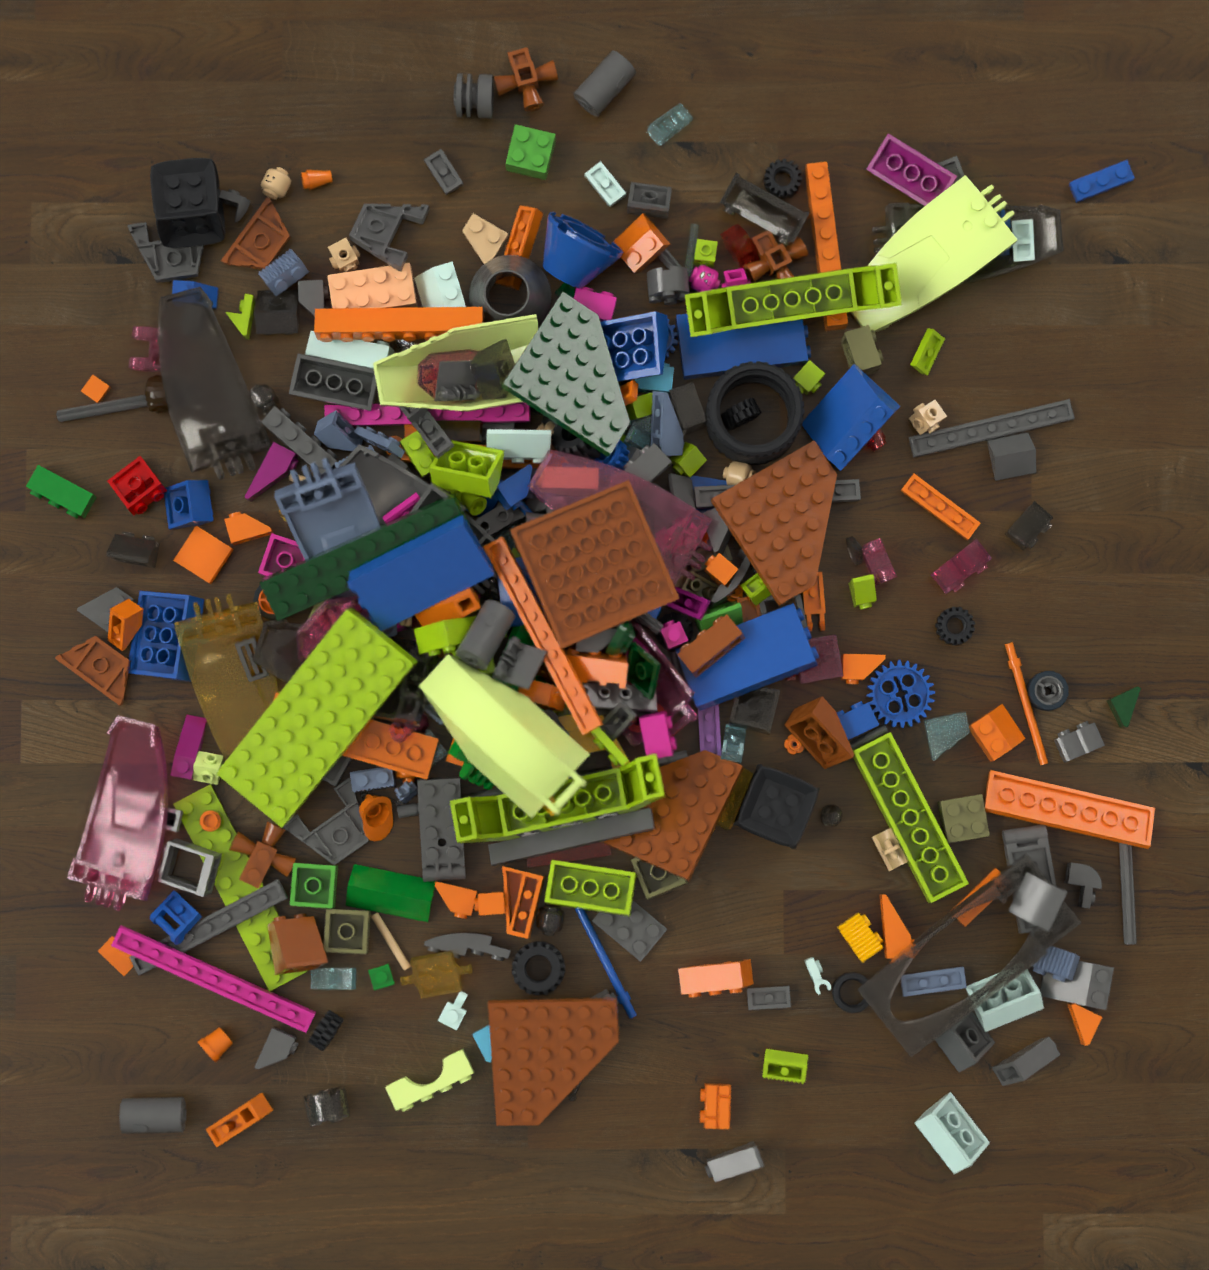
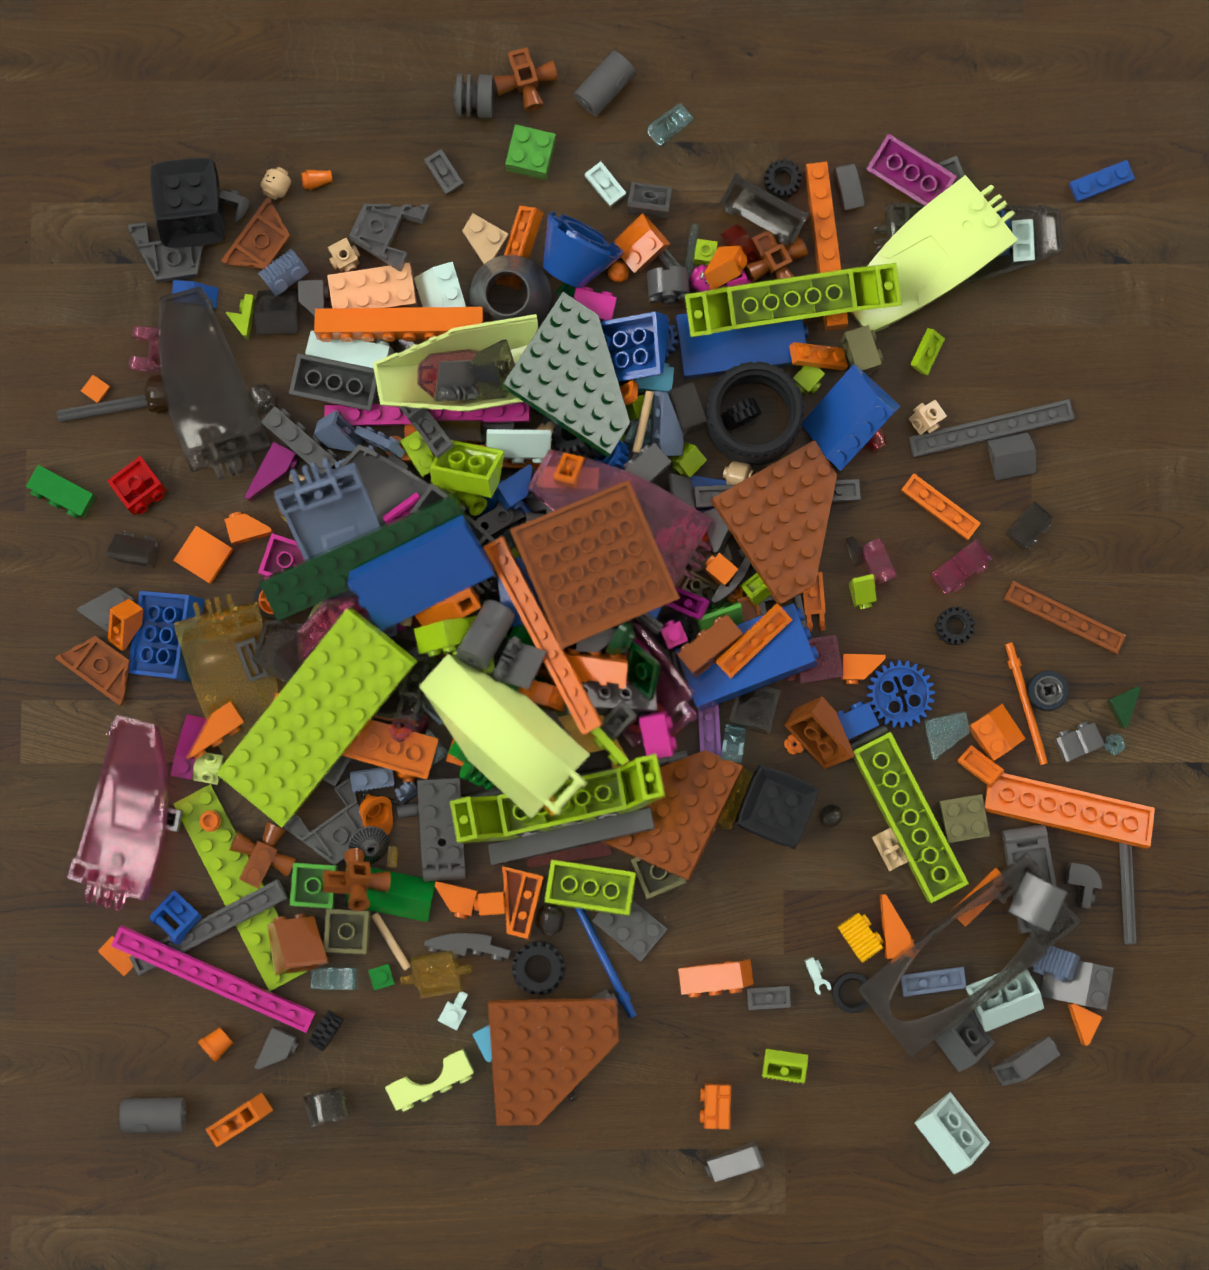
(188, 504): blue slope -> none
(208, 873): dark grey window -> none
(217, 725): none -> orange slope
(355, 880): none -> dark orange brick
(370, 837): none -> dish
(392, 857): none -> clear yellow tile
(568, 471): none -> orange slope
(618, 271): none -> orange piece
(643, 422): none -> tan bar
(725, 265): none -> orange slope
(753, 640): none -> orange plate
(818, 356): none -> orange plate
(849, 185): none -> dark grey slope
(981, 766): none -> orange tile
(1064, 617): none -> dark orange tile
(1120, 745): none -> clear light blue plate

